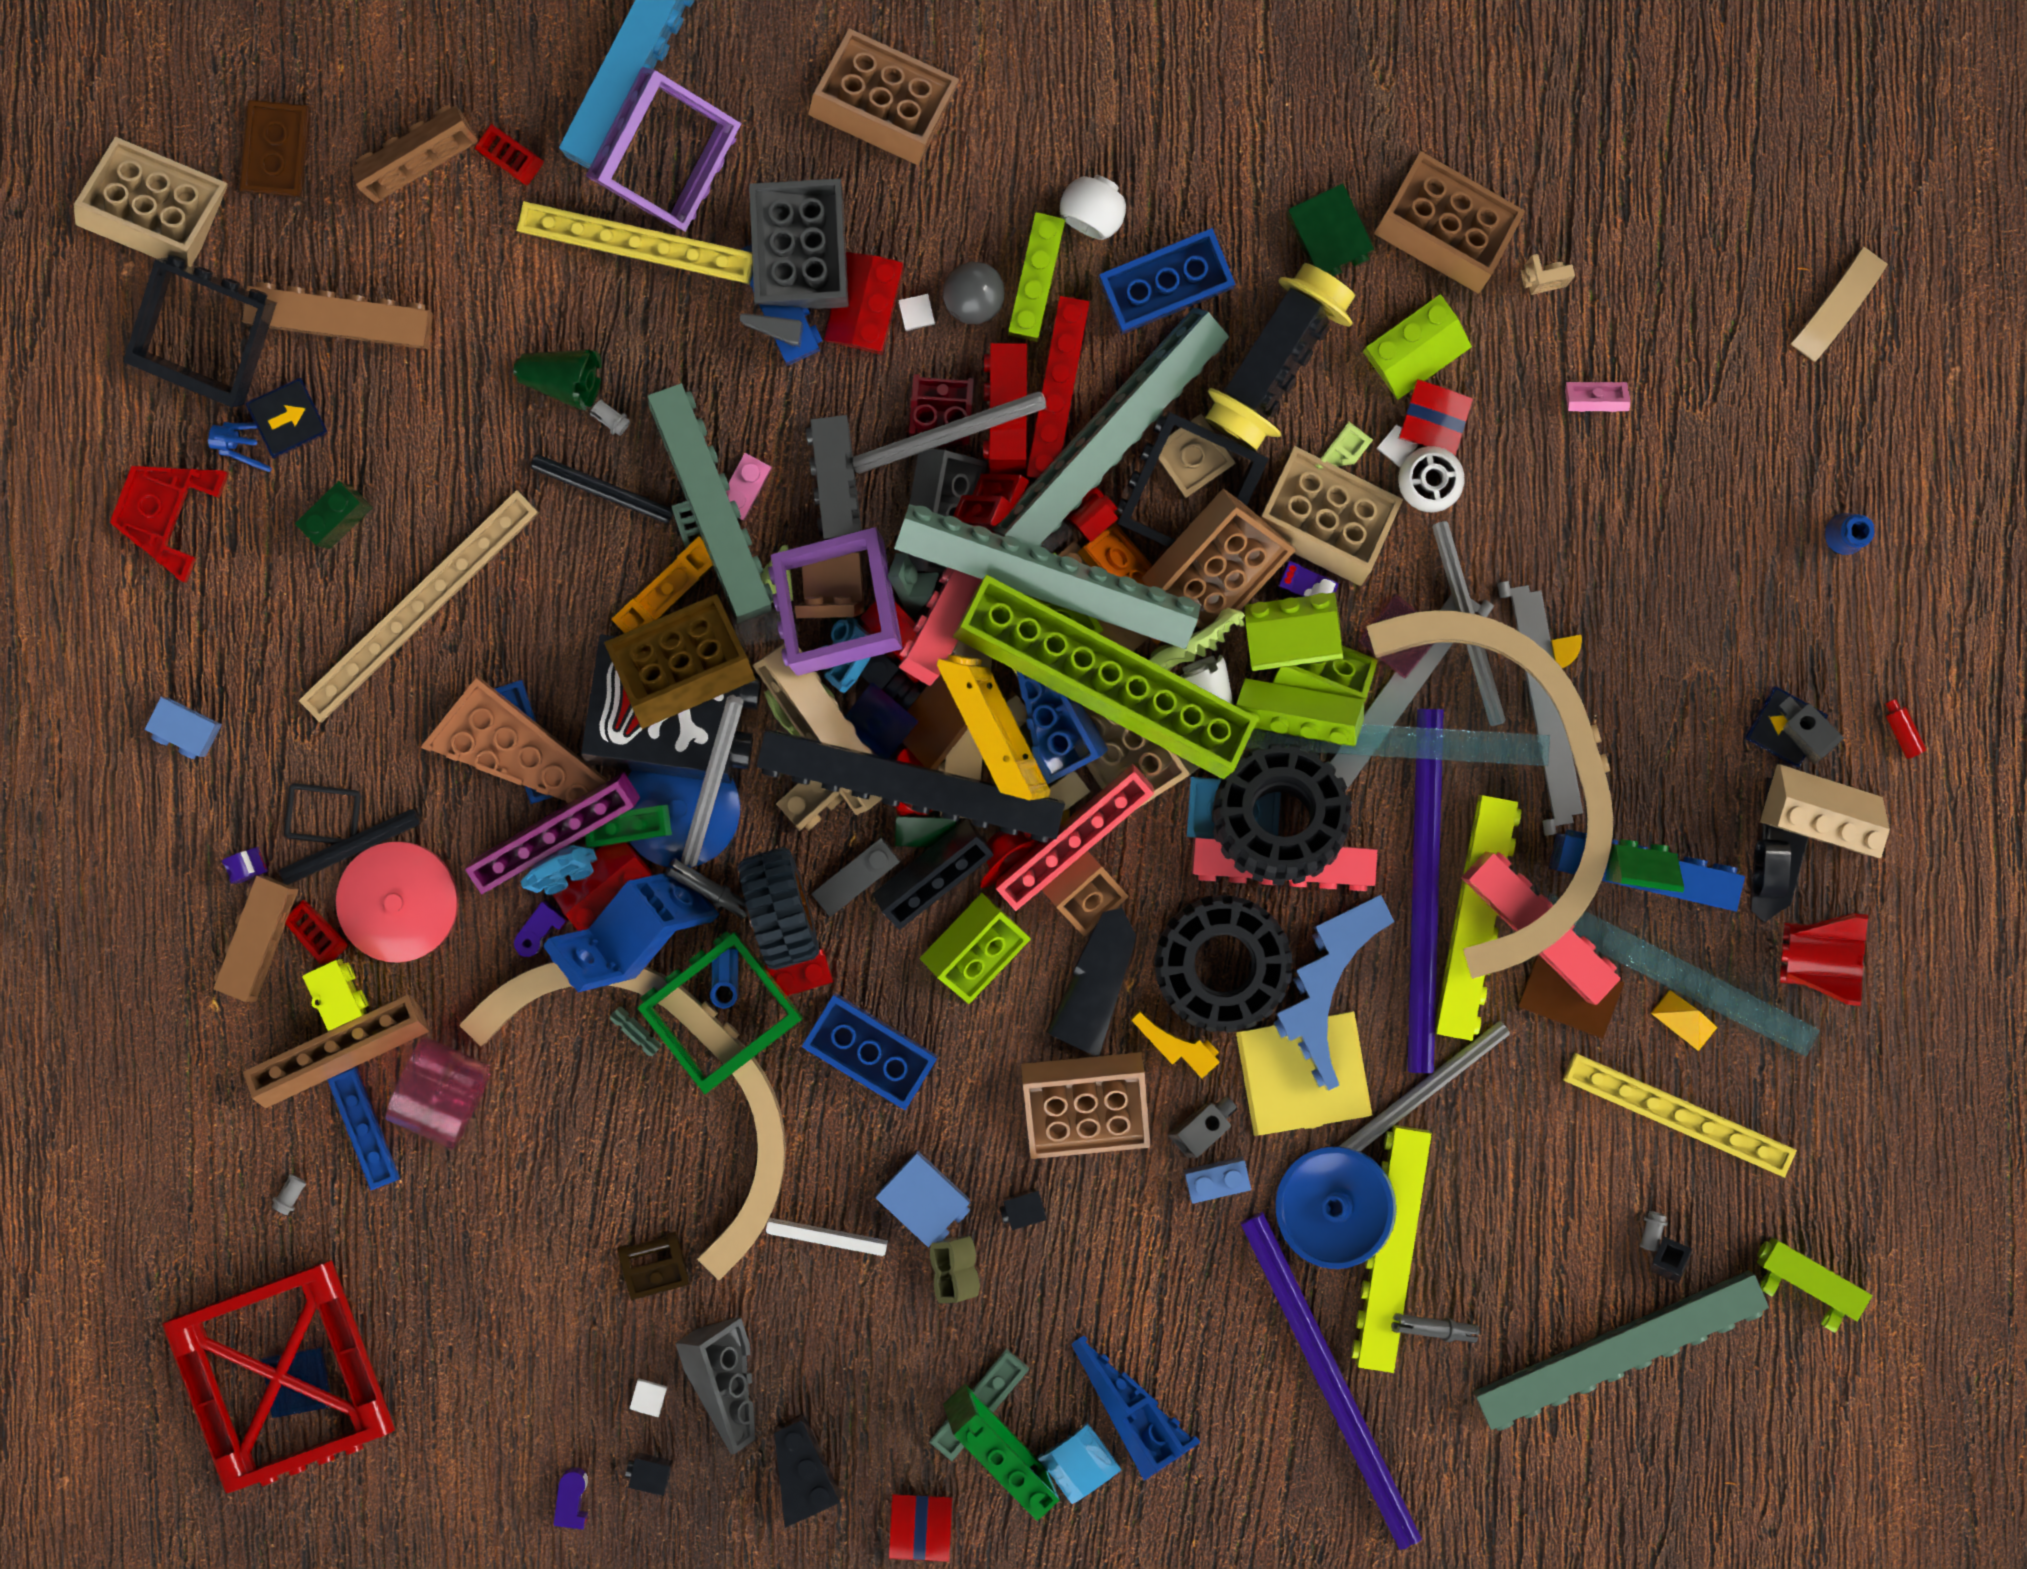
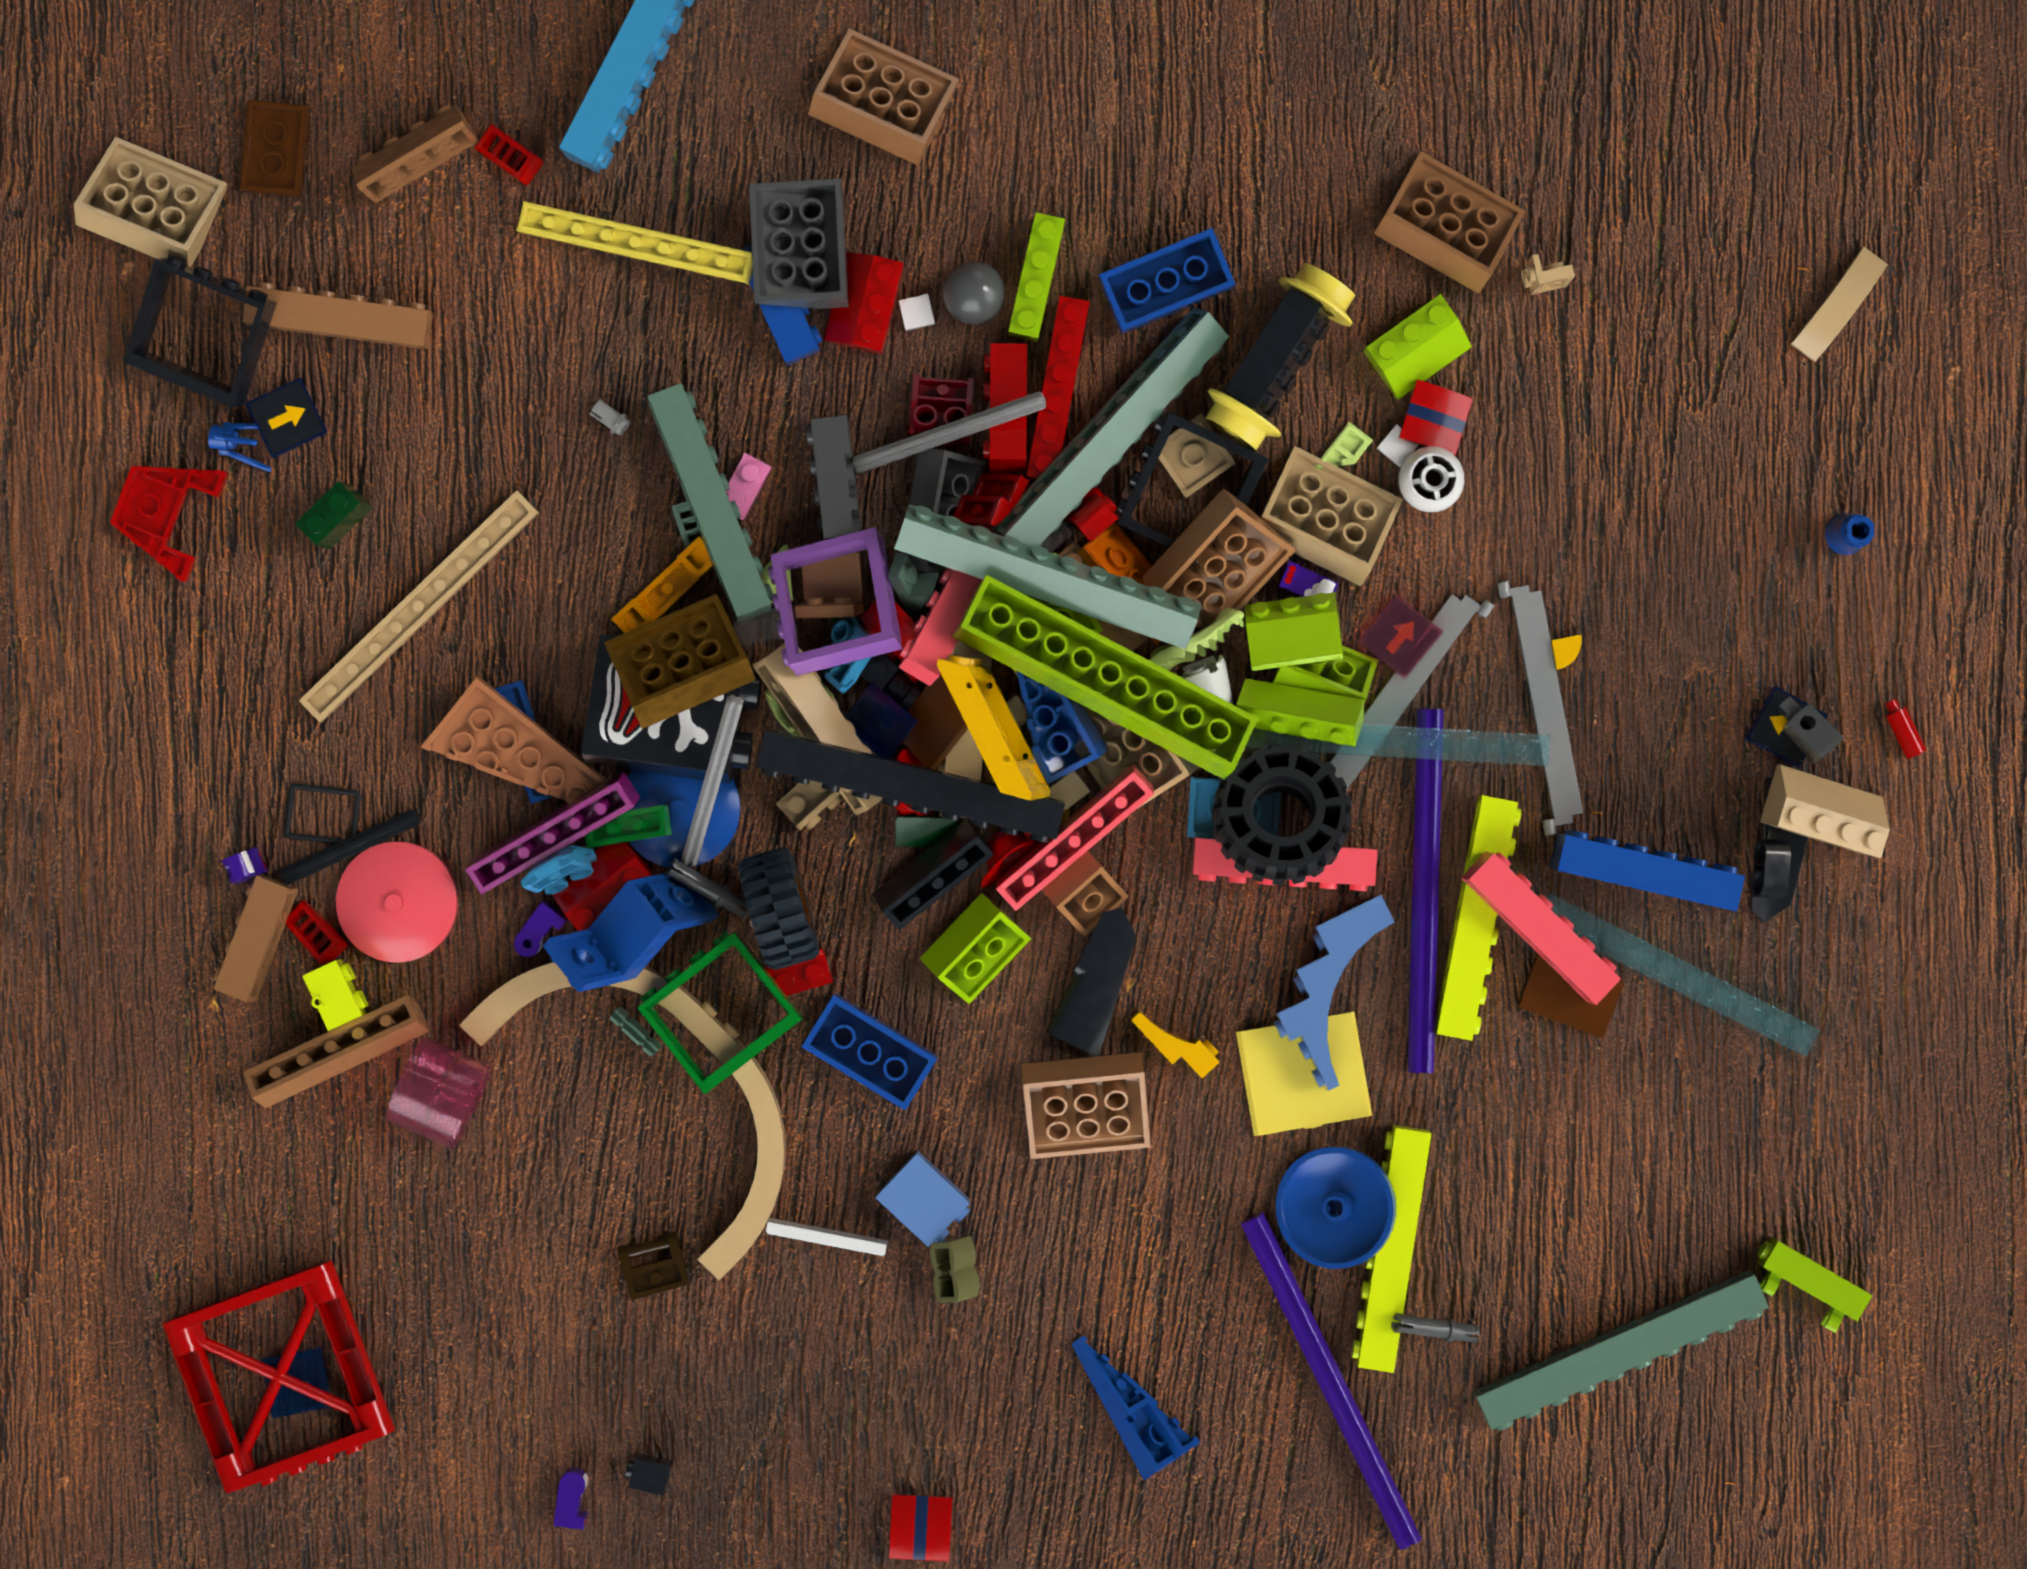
(182, 727): medium blue brick -> none
(288, 1195): light grey pin -> none
(363, 1128): blue tile -> none
(562, 375): dark green cone -> none
(602, 488): black axle -> none
(624, 128): medium lavender window -> none
(648, 1397): white tile -> none
(717, 1369): dark grey wedge -> none
(725, 973): blue piece -> none
(779, 328): dark grey slope -> none
(803, 1472): black wedge -> none
(856, 877): dark grey slope -> none
(992, 1391): sand green tile -> none
(1000, 1452): green window -> none
(1023, 1209): black brick -> none
(1080, 1463): dark azure slope -> none
(1093, 206): white wheel -> none
(1192, 1134): dark grey torso -> none
(1217, 1179): medium blue brick -> none
(1268, 973): black tyre -> none
(1331, 231): dark green brick -> none
(1427, 1087): light grey axle -> none
(1463, 604): light grey axle -> none
(1472, 629): tan arch -> none
(1597, 396): bright pink plate -> none
(1644, 867): green slope -> none
(1653, 1230): light grey pin -> none
(1671, 1259): black brick -> none
(1679, 1114): light yellow tile -> none
(1684, 1019): yellow slope -> none
(1827, 956): red brick -> none

